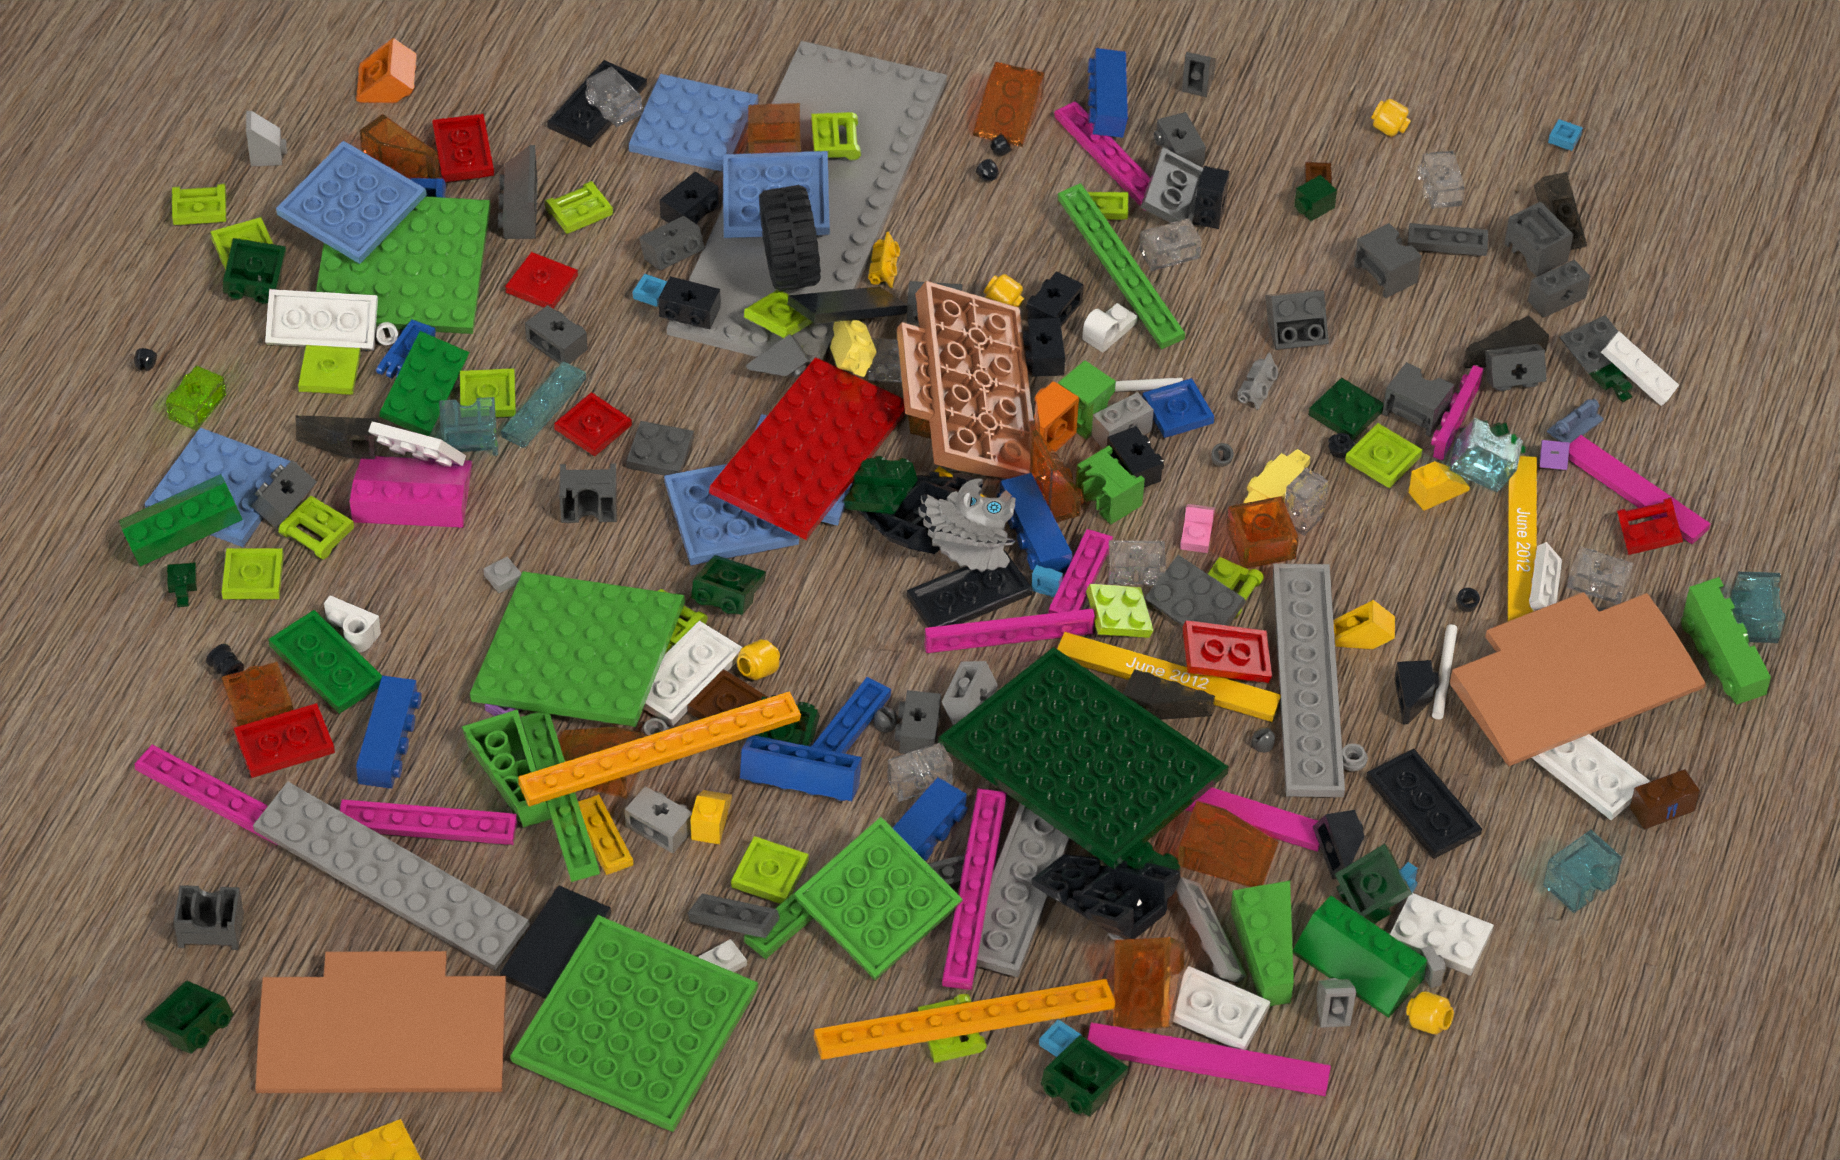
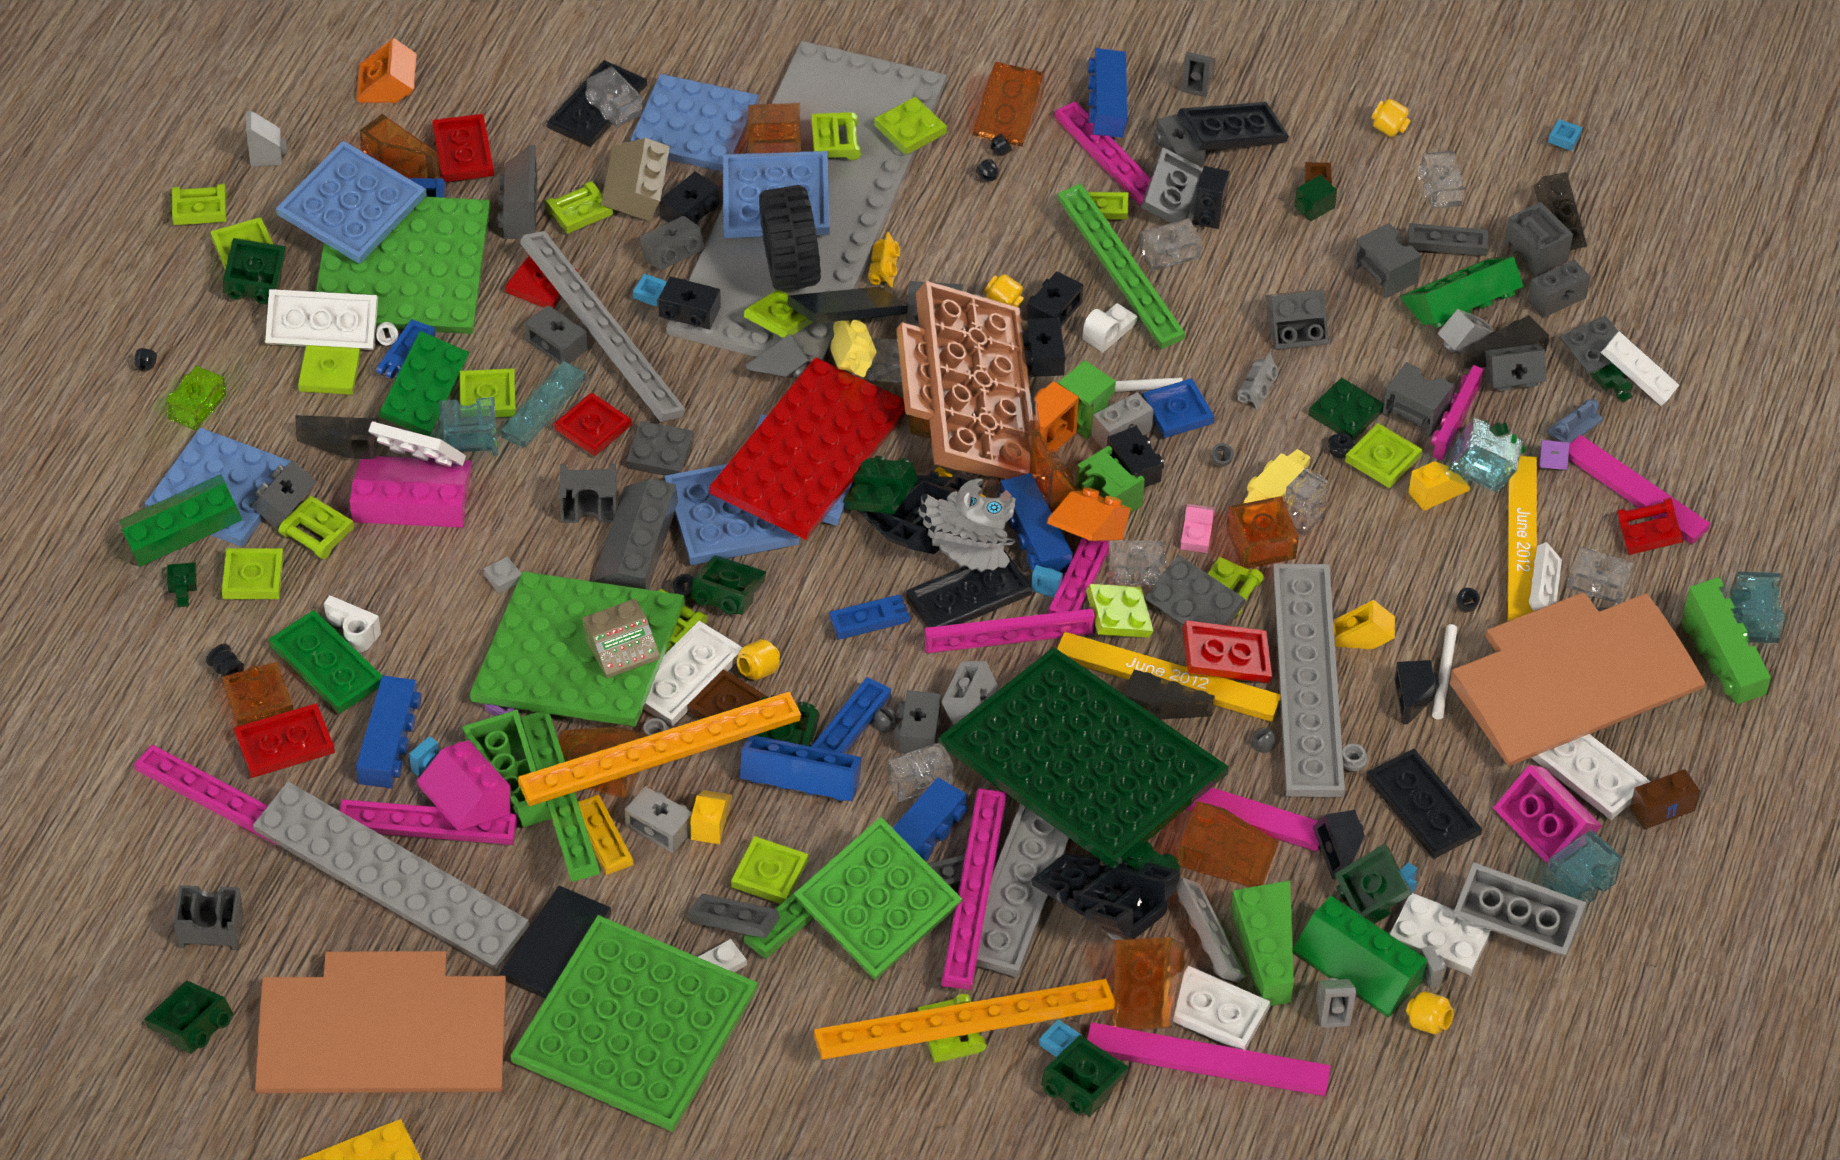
(423, 755): none -> dark azure plate
(465, 786): none -> dark pink slope
(602, 326): none -> light grey plate
(620, 638): none -> dark tan slope
(635, 177): none -> dark tan slope
(637, 534): none -> dark grey slope
(678, 585): none -> black hinge
(869, 617): none -> blue hinge
(910, 125): none -> lime plate
(1091, 516): none -> orange slope
(1232, 125): none -> black tile
(1464, 290): none -> green slope
(1464, 330): none -> light grey slope
(1520, 909): none -> light grey slope
(1544, 812): none -> dark pink slope

